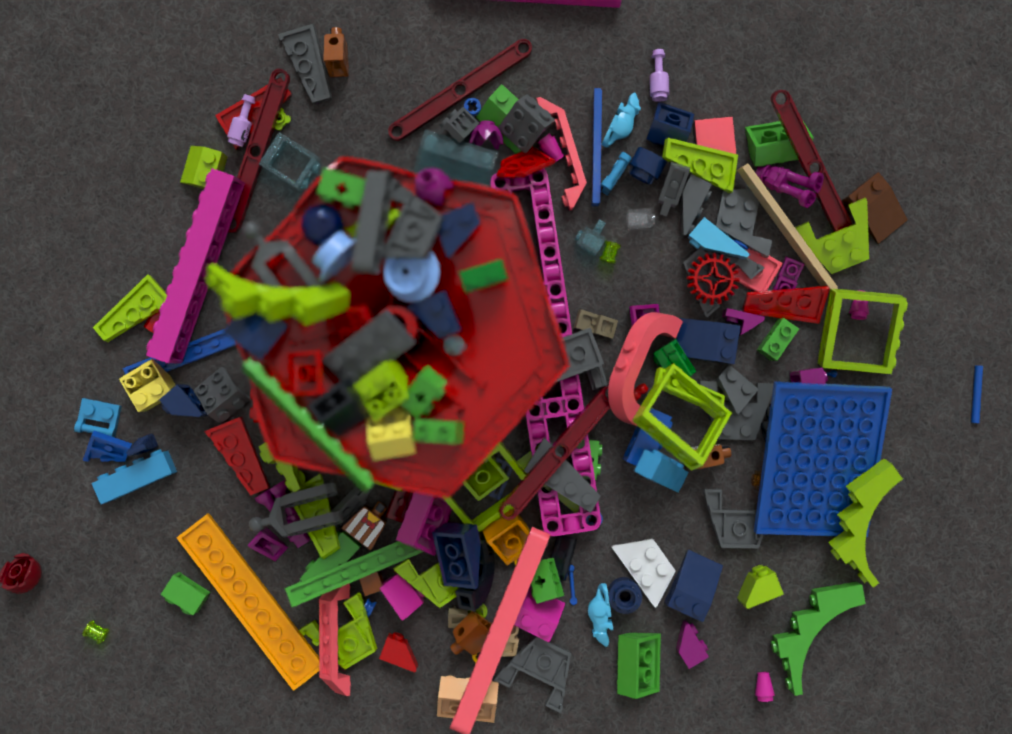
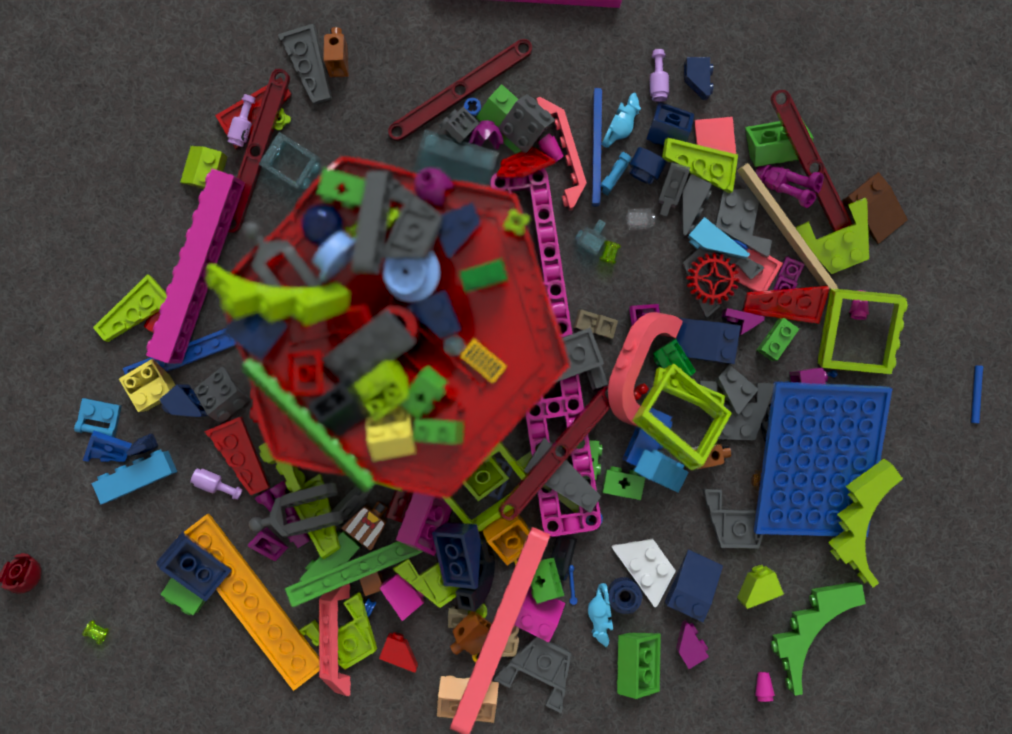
(193, 566): none -> dark blue slope
(209, 482): none -> lavender piece
(483, 361): none -> tile
(518, 228): none -> lime plate
(612, 486): none -> bright green brick
(697, 75): none -> dark blue slope

